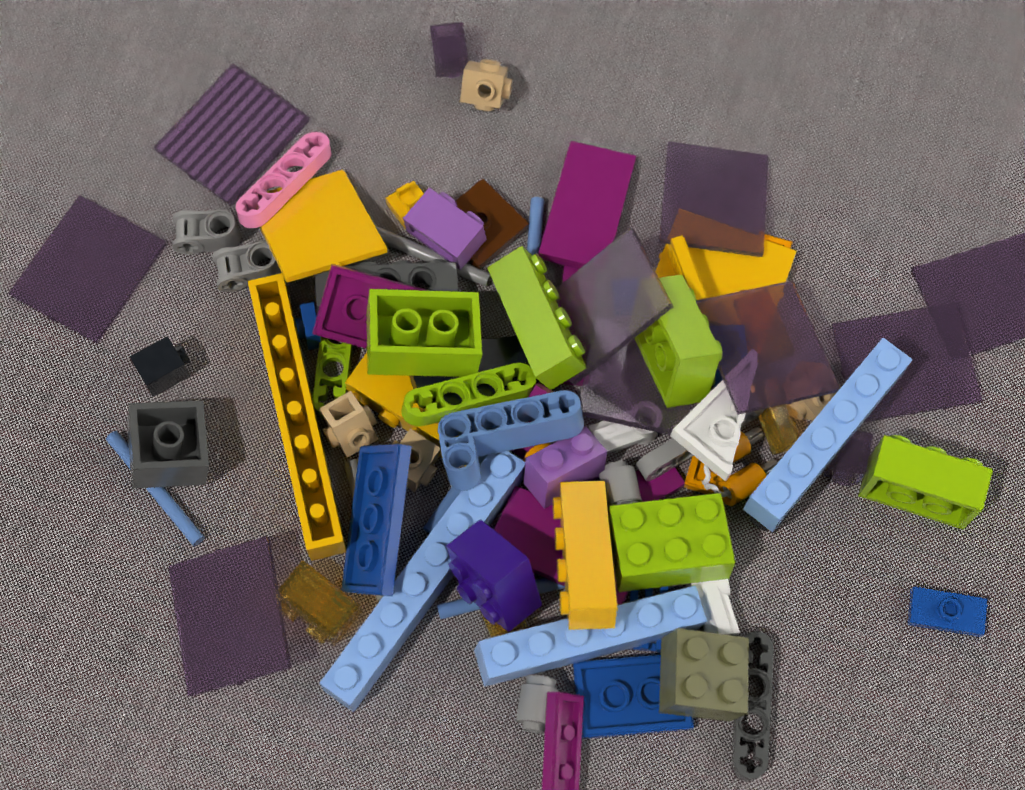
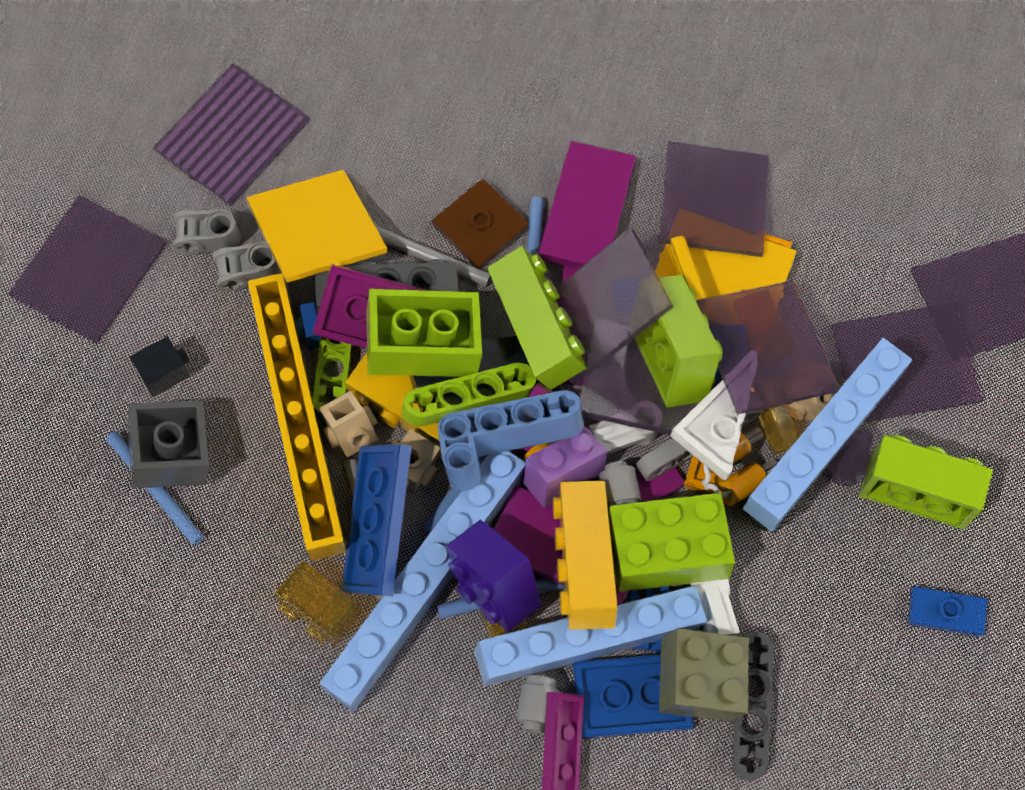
(229, 617): clear purple piece -> none
(259, 206): bright pink beam -> none
(403, 200): yellow tile -> none
(445, 227): medium lavender brick -> none
(448, 49): clear purple brick -> none
(485, 84): tan brick -> none

